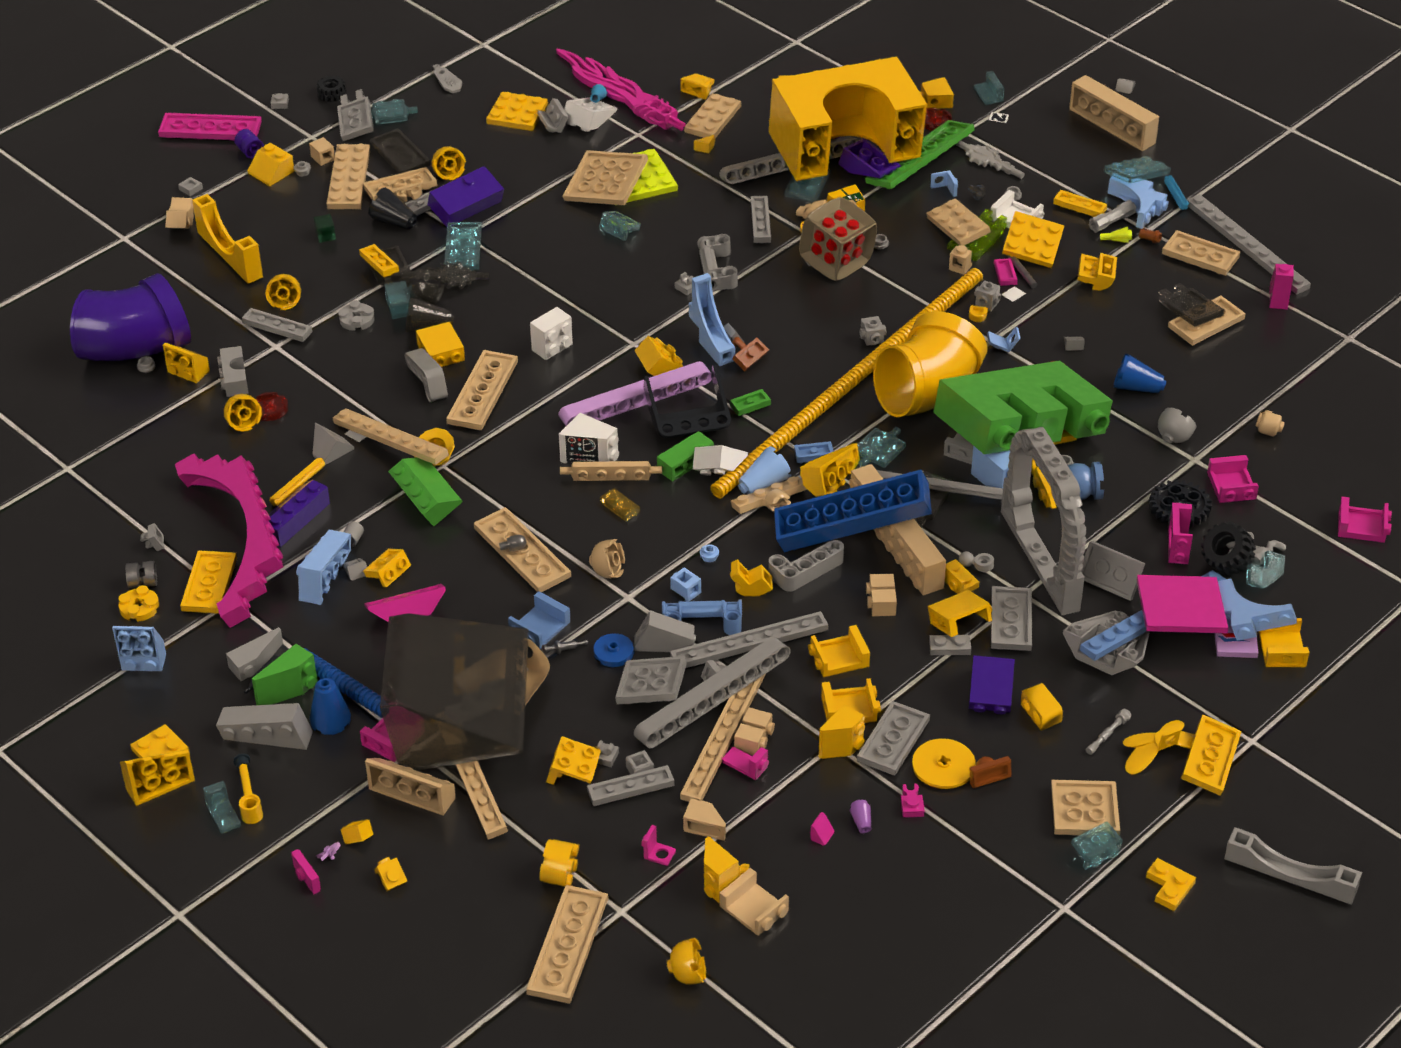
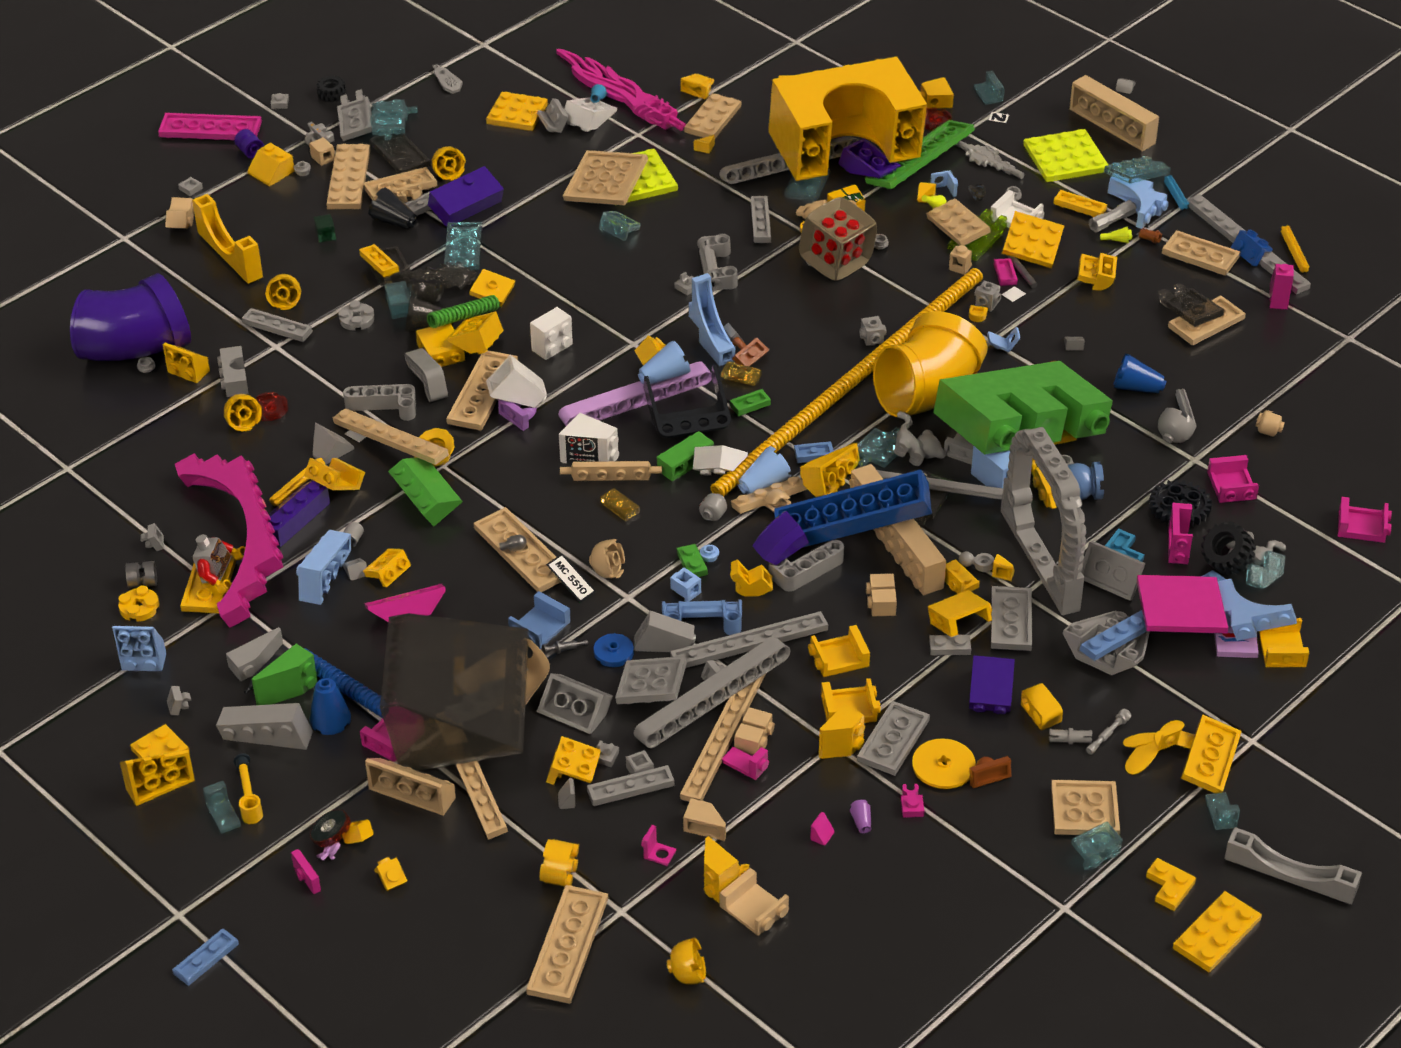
(177, 700): none -> light grey tile
(205, 957): none -> medium blue tile
(212, 560): none -> torso
(317, 132): none -> light grey hips
(330, 827): none -> tile
(336, 476): none -> yellow panel
(382, 398): none -> light grey beam
(388, 122): none -> clear light blue plate
(462, 311): none -> bright green piece
(477, 333): none -> yellow slope
(492, 284): none -> yellow plate
(515, 414): none -> medium lavender tile
(516, 384): none -> white slope
(566, 795): none -> light grey slope
(571, 577): none -> sticker
(574, 703): none -> light grey slope
(665, 365): none -> light blue cone
(692, 560): none -> bright green plate
(713, 507): none -> light grey head
(741, 373): none -> clear yellow plate
(780, 539): none -> dark purple slope
(924, 446): none -> light grey animal
(926, 189): none -> yellow slope
(934, 201): none -> neon yellow cone
(1002, 568): none -> yellow slope
(1065, 155): none -> neon yellow plate
(1070, 736): none -> light grey pin
(1121, 542): none -> dark azure plate
(1184, 404): none -> light grey axle
(1217, 931): none -> yellow plate
(1222, 813): none -> clear light blue bracket
(1251, 246): none -> blue bracket
(1295, 249): none -> yellow axle

